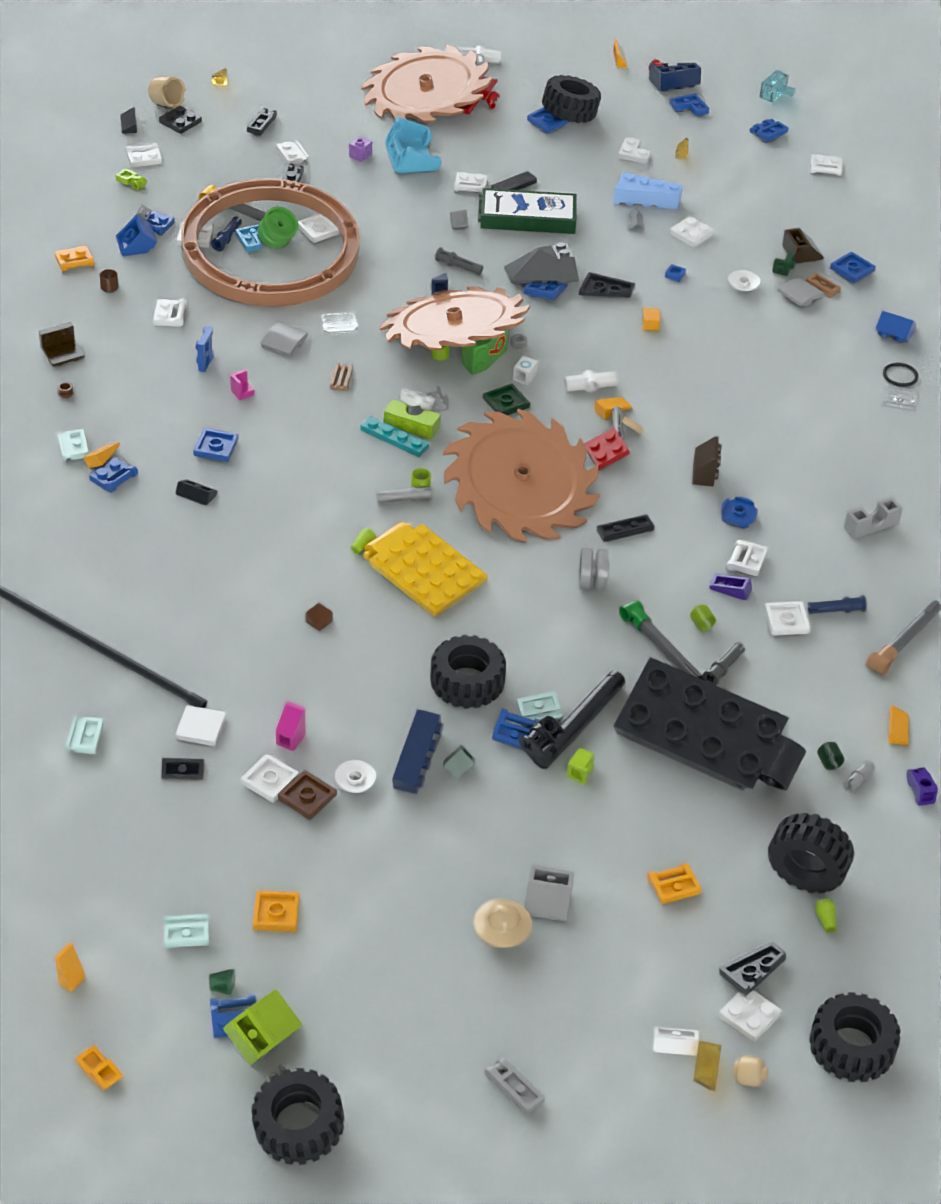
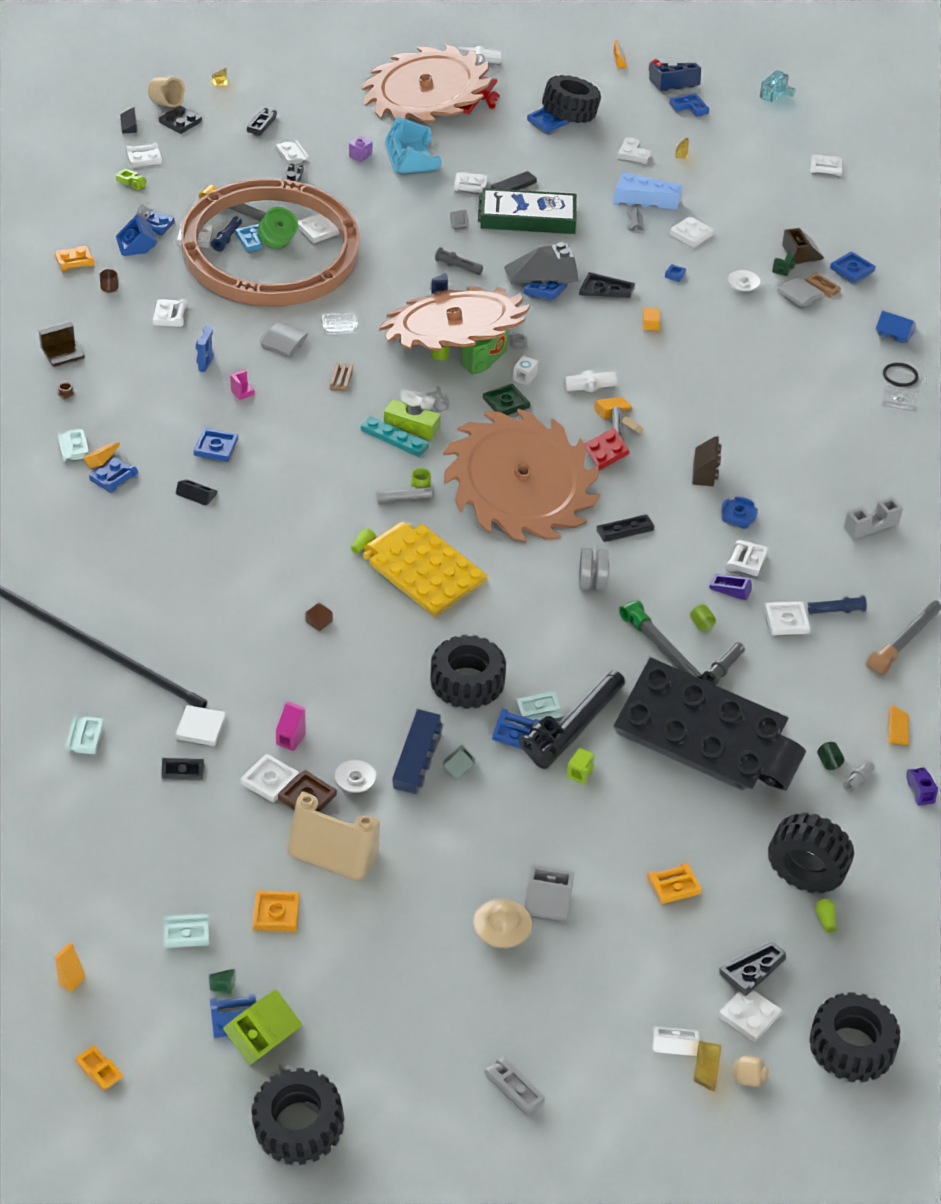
(333, 842): none -> tan windscreen
(769, 129): blue plate -> none

